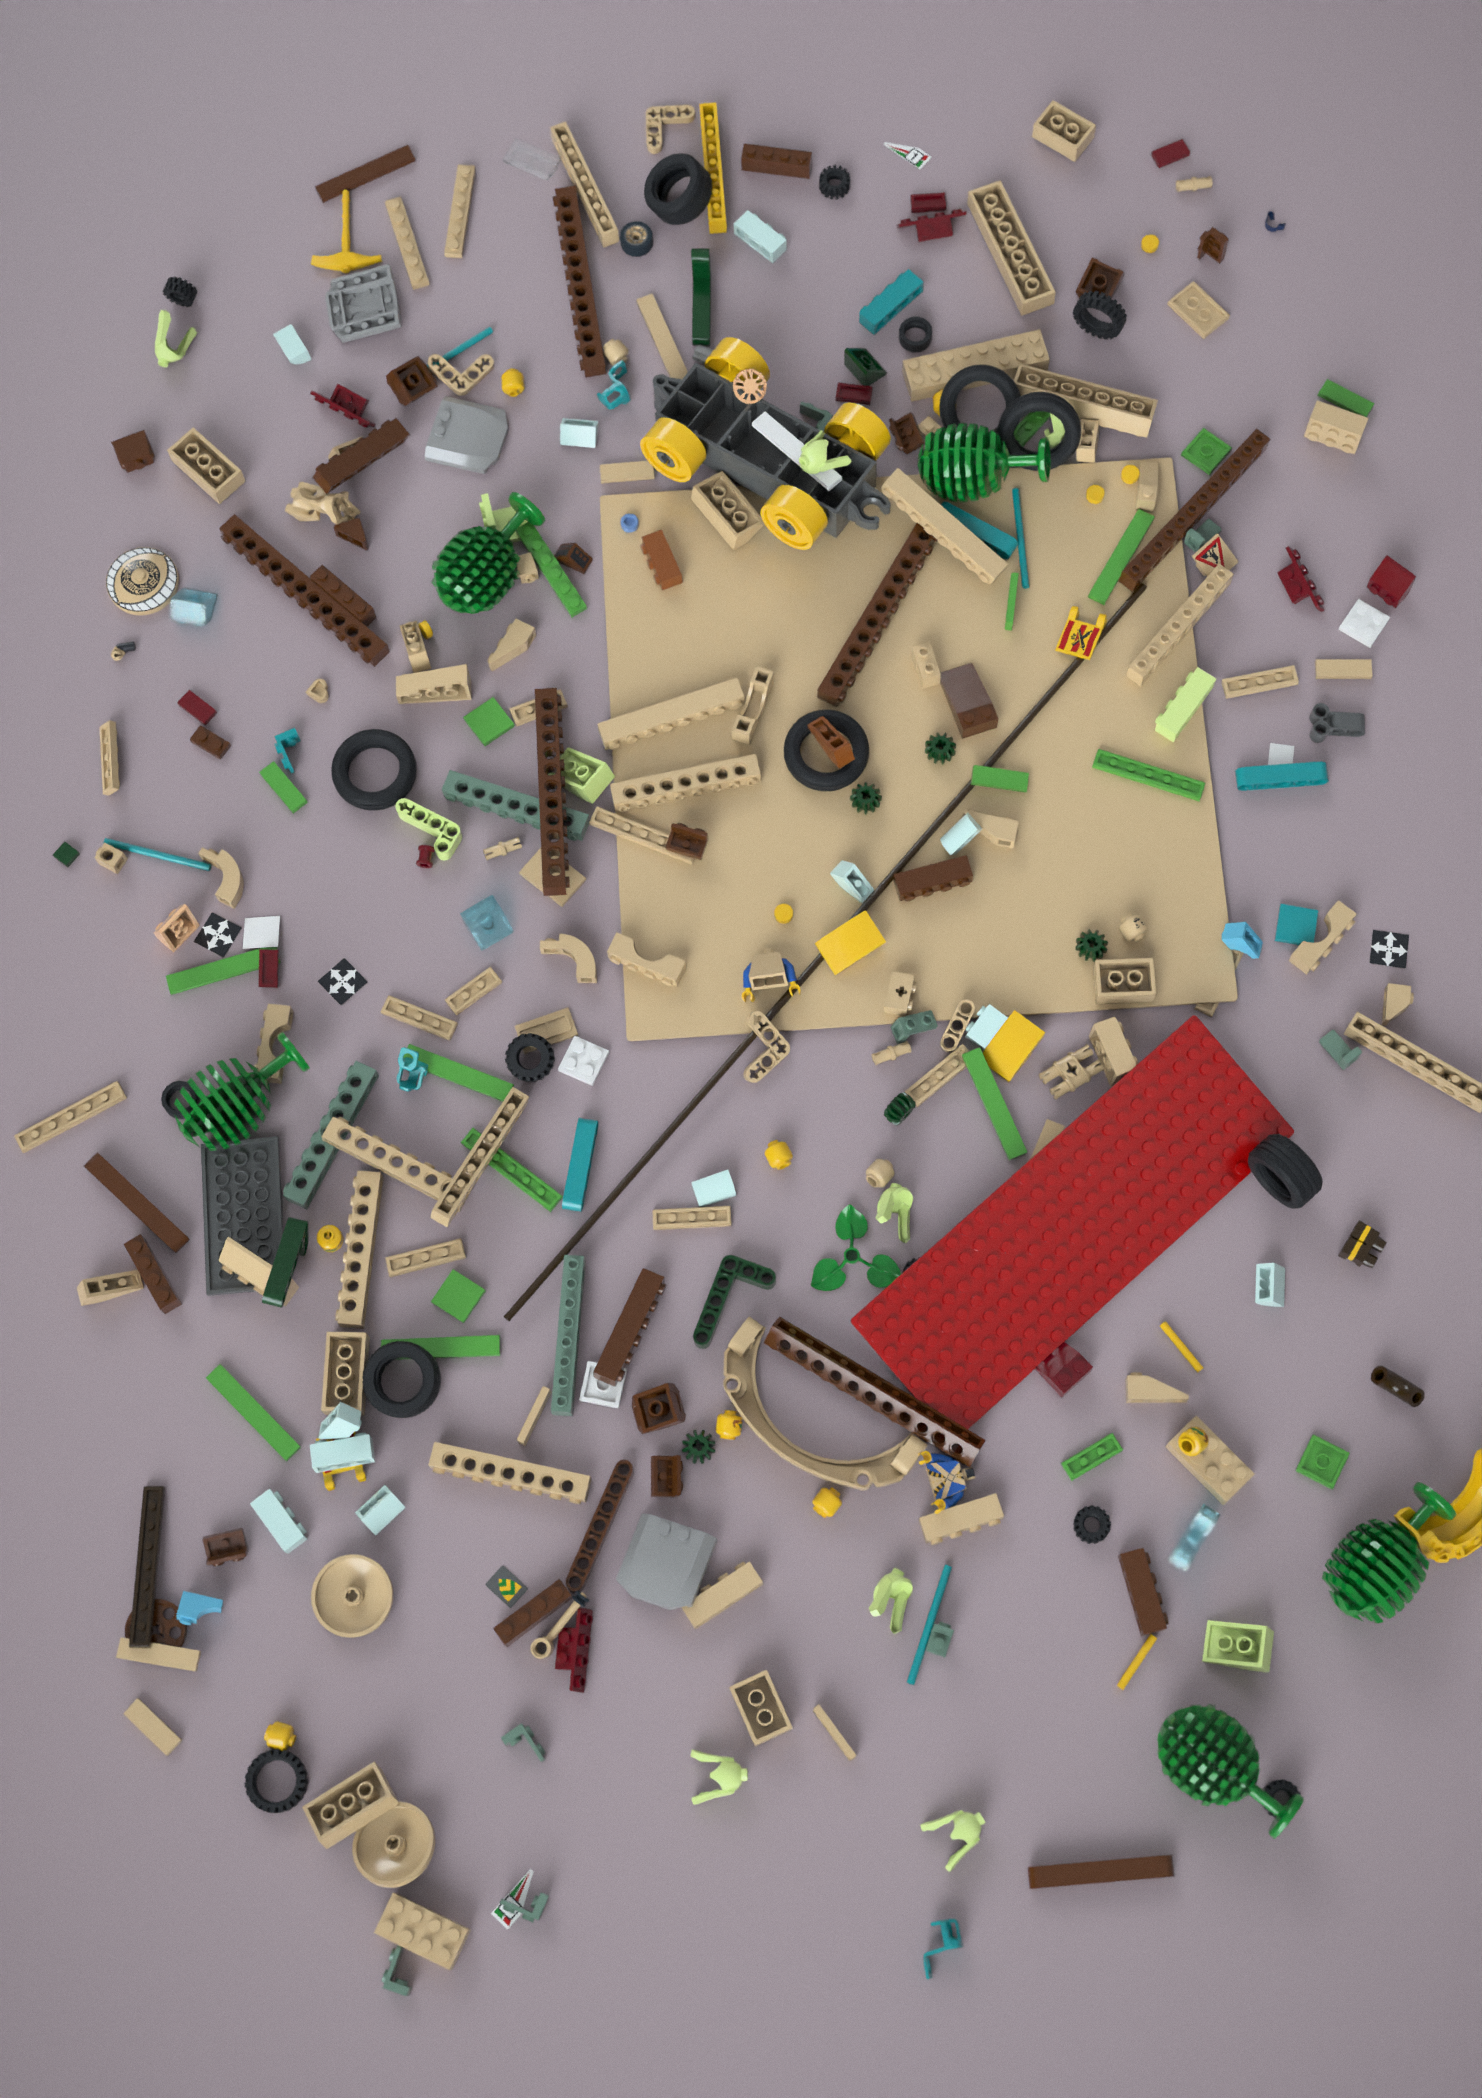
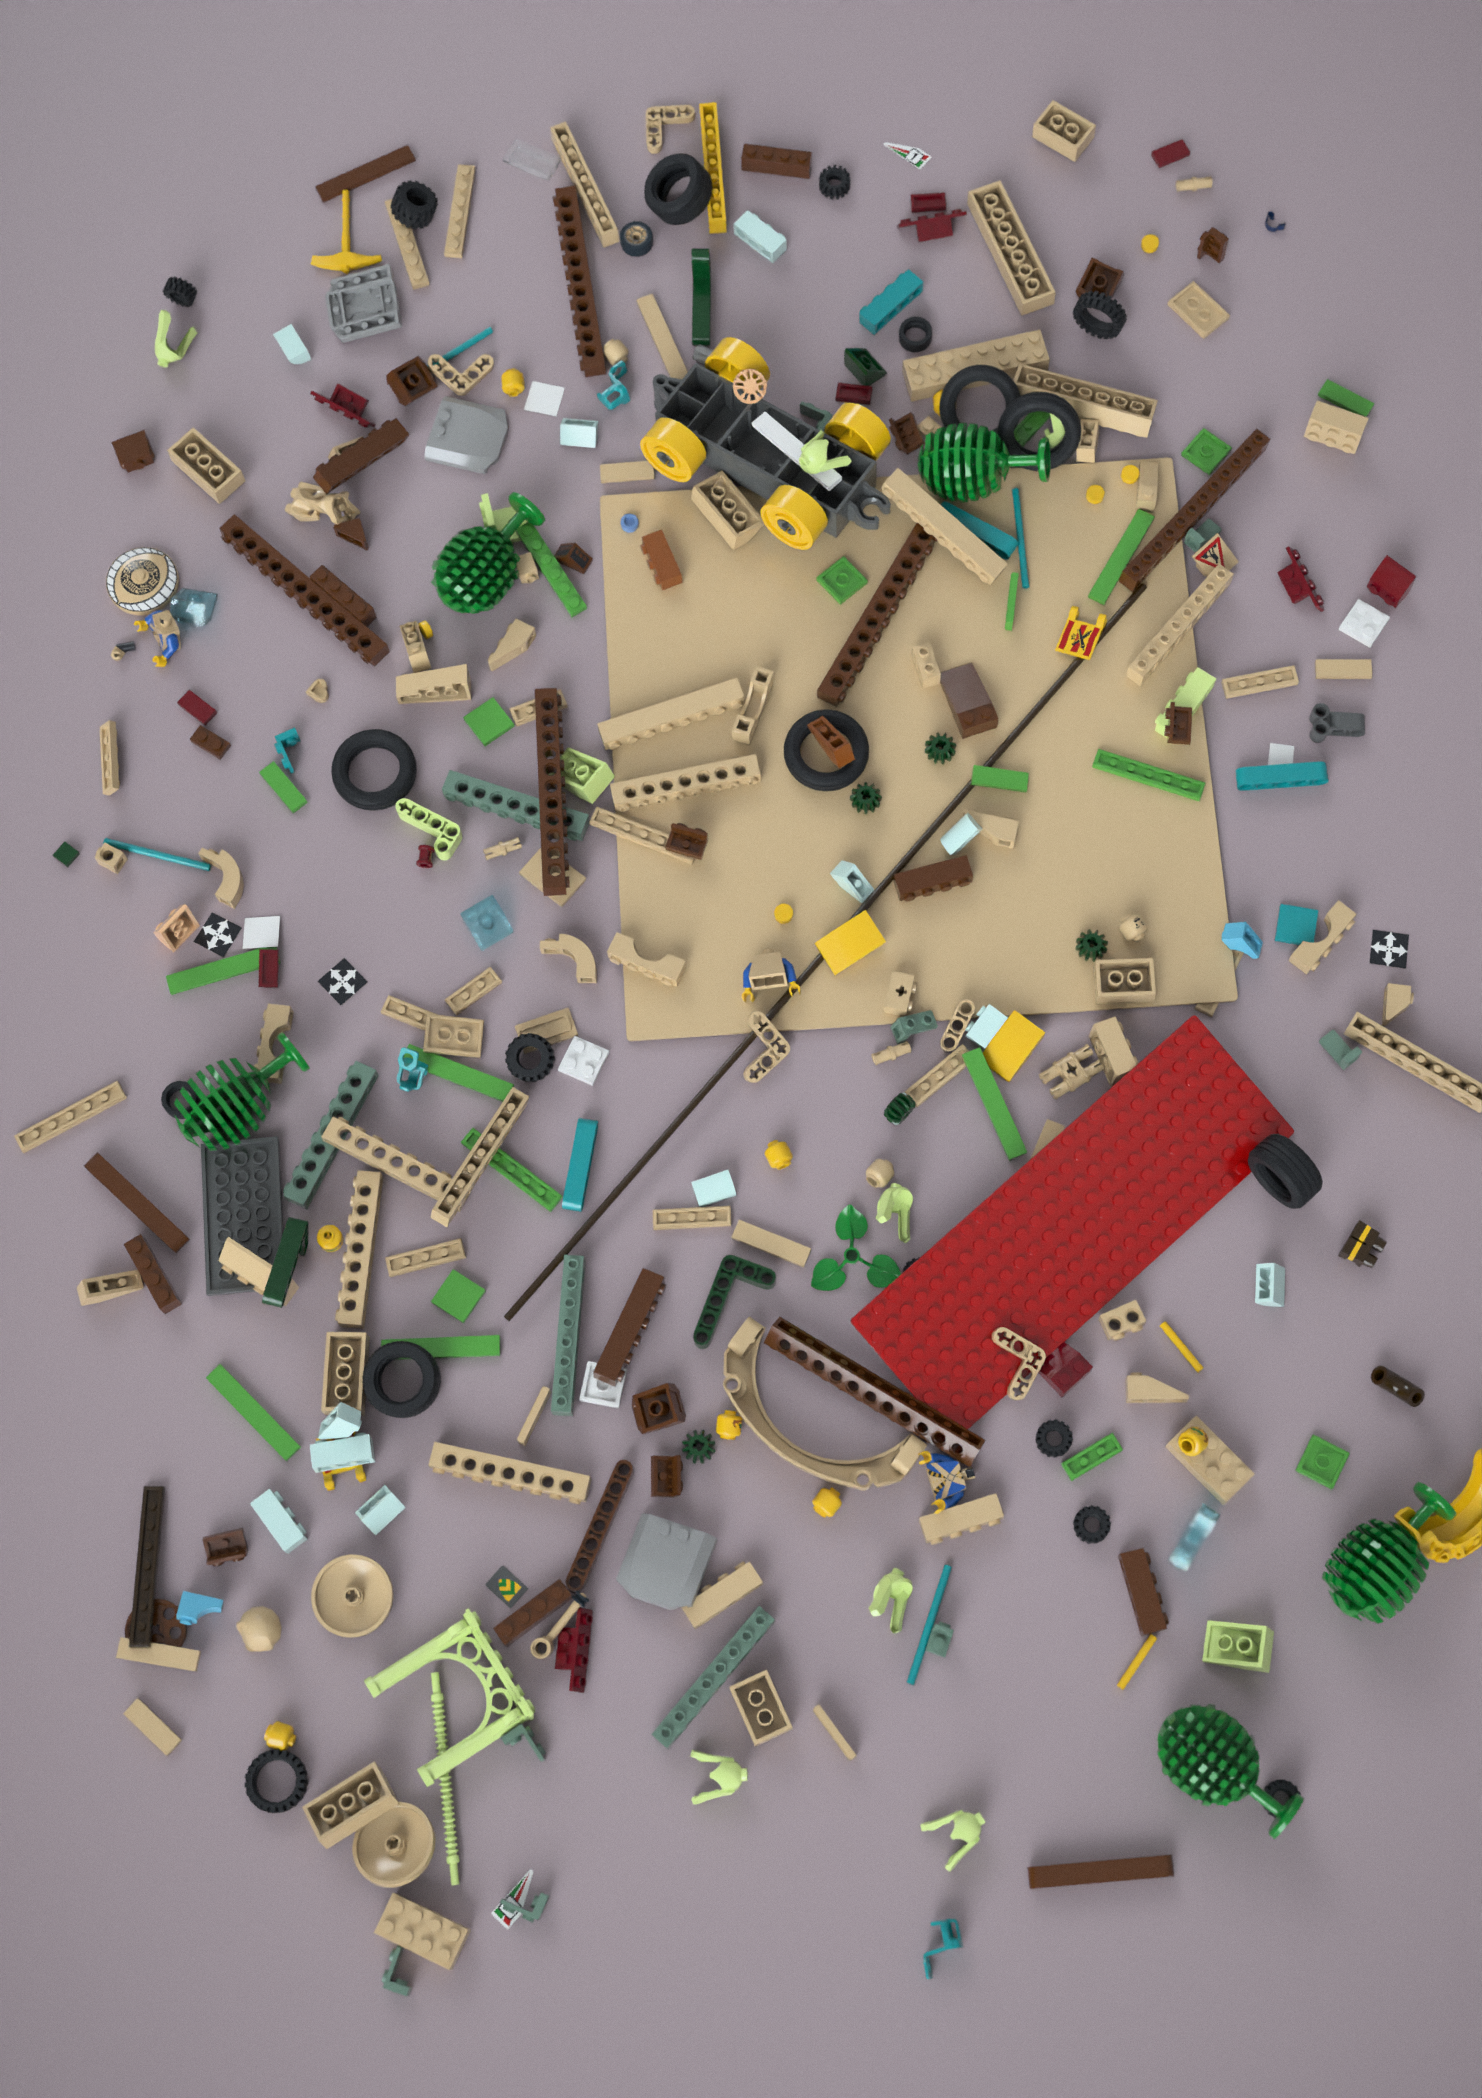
(165, 632): none -> torso
(259, 1629): none -> tan helmet
(414, 204): none -> black tyre
(433, 1651): none -> yellowish green arch
(452, 1858): none -> yellowish green hose
(453, 1036): none -> tan tile
(544, 398): none -> white sticker
(713, 1677): none -> sand green brick
(771, 1243): none -> tan tile
(841, 580): none -> bright green tile
(1025, 1355): none -> tan beam
(1048, 1449): none -> black tyre
(1119, 1316): none -> tan brick
(1178, 725): none -> reddish brown bracket

